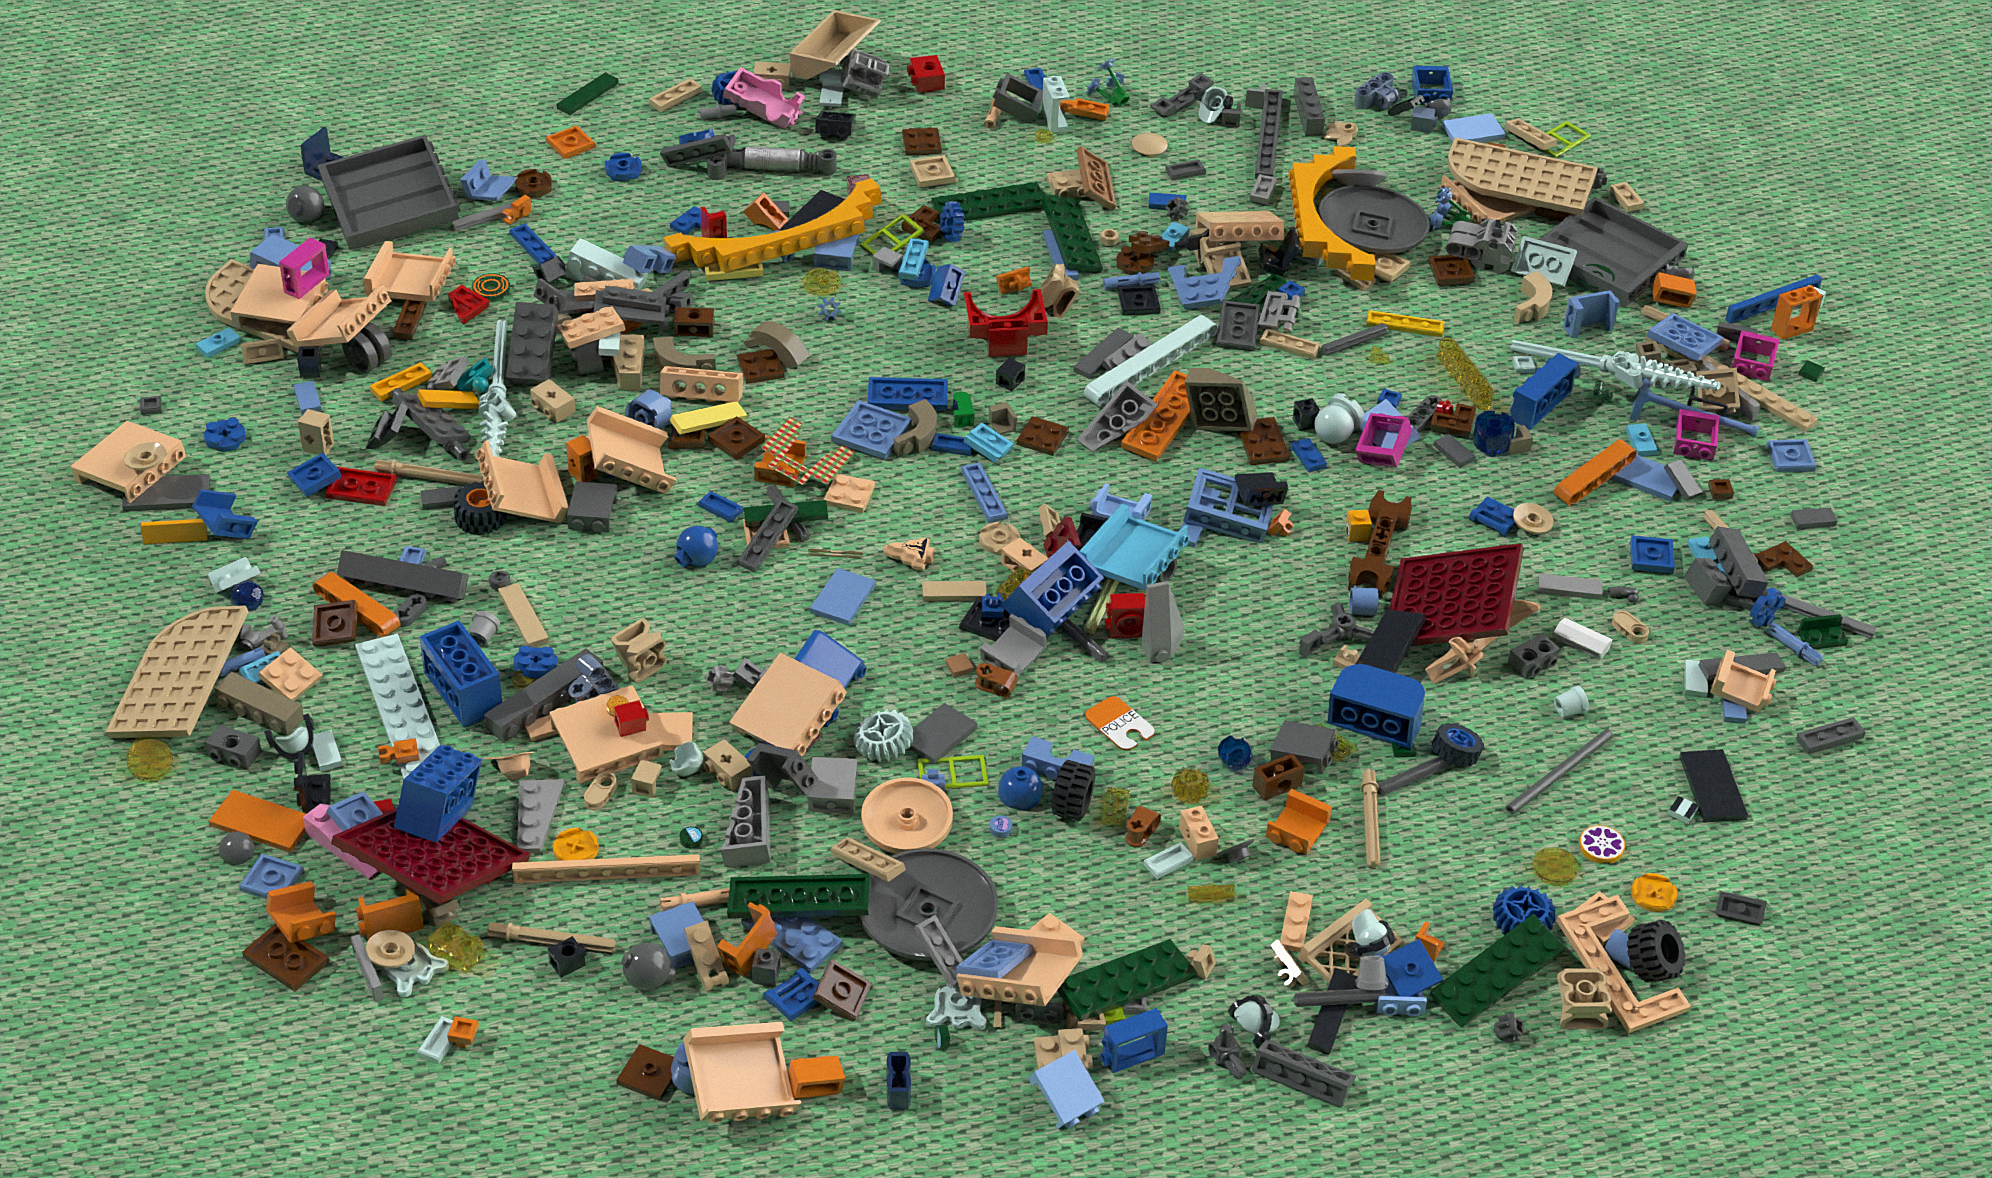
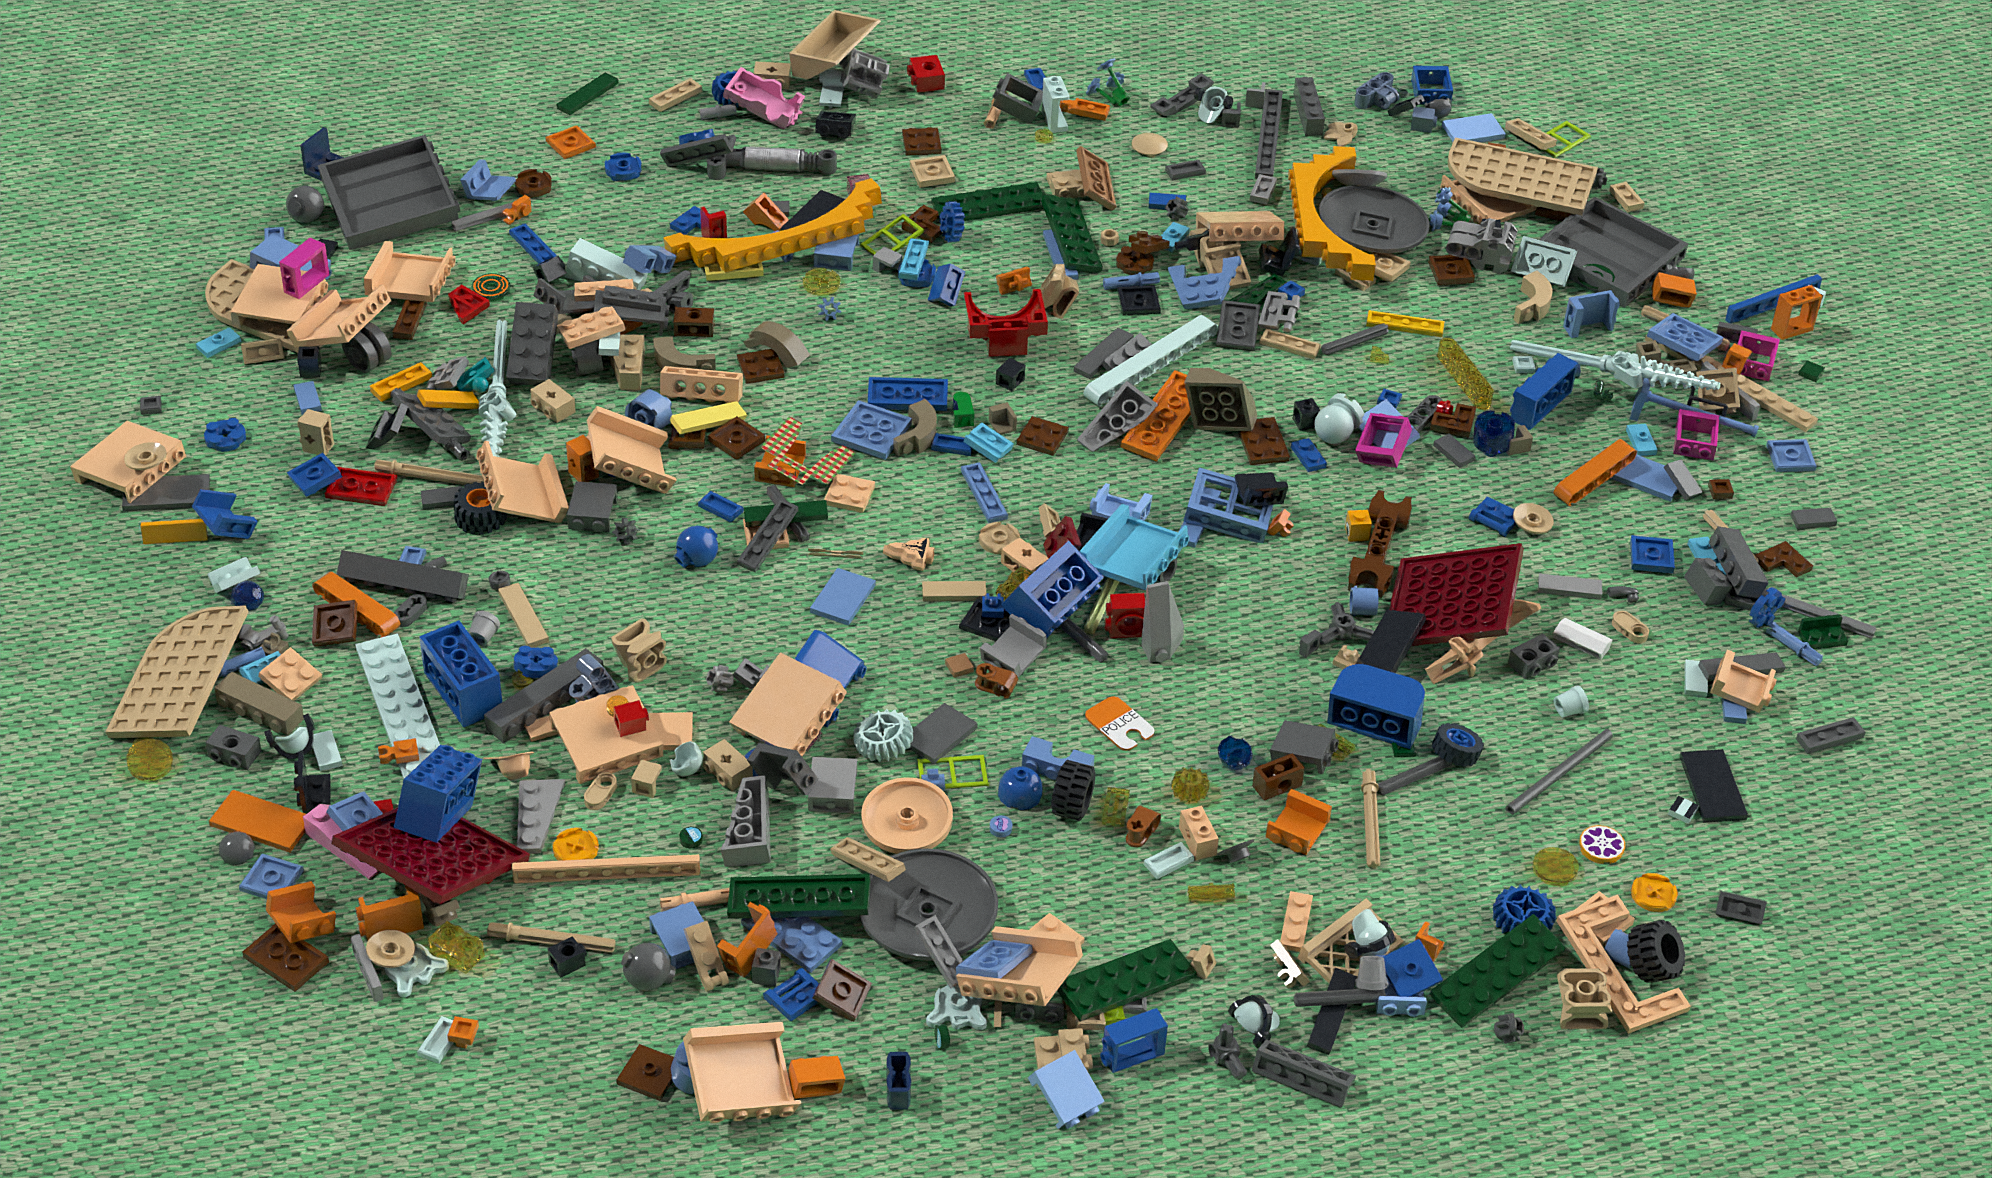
(620, 531): none -> dark grey gear
(1736, 357): none -> orange panel

